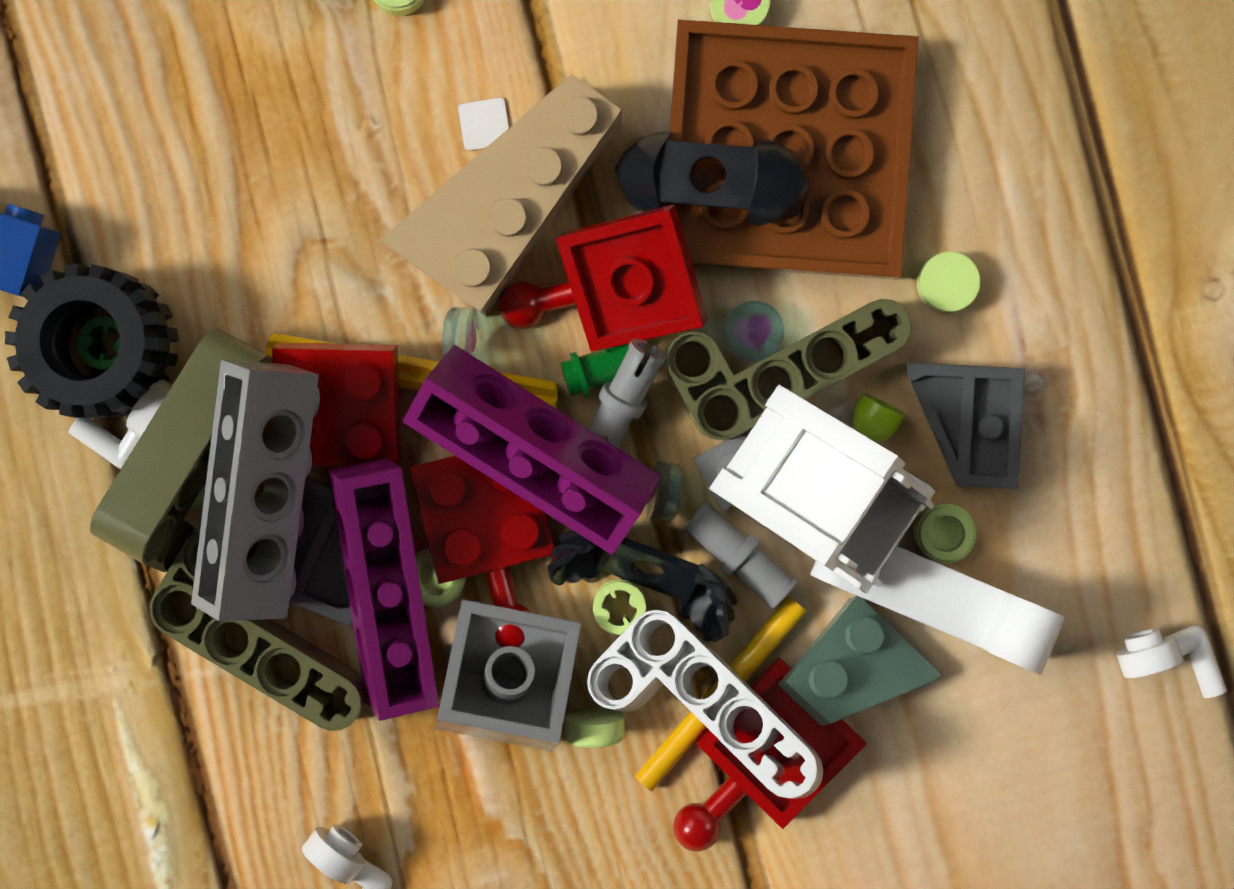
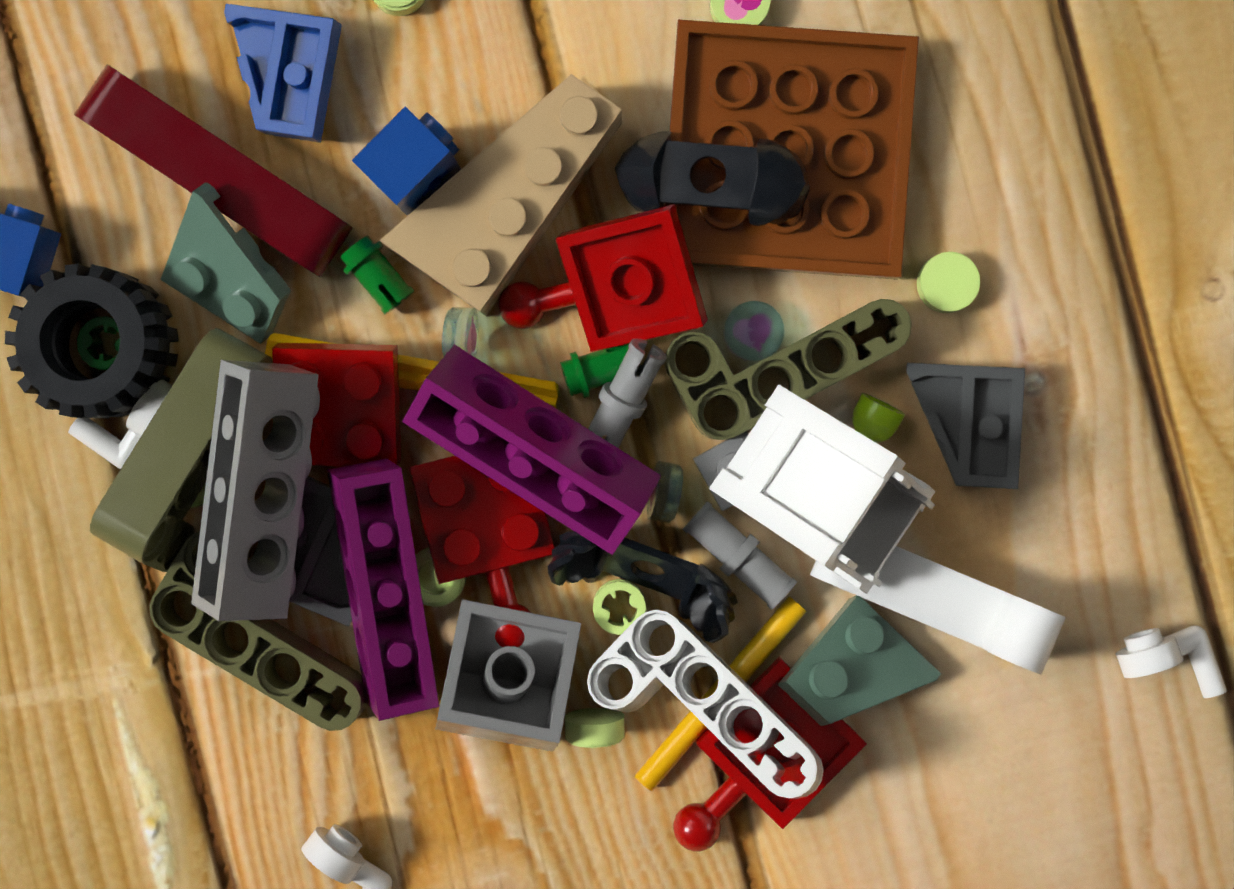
(197, 156): none -> dark red beam
(224, 269): none -> sand green wing
(288, 68): none -> wing
(376, 274): none -> green pin
(409, 159): none -> blue brick
(482, 122): white sticker -> none
(944, 533): yellowish green tile -> none

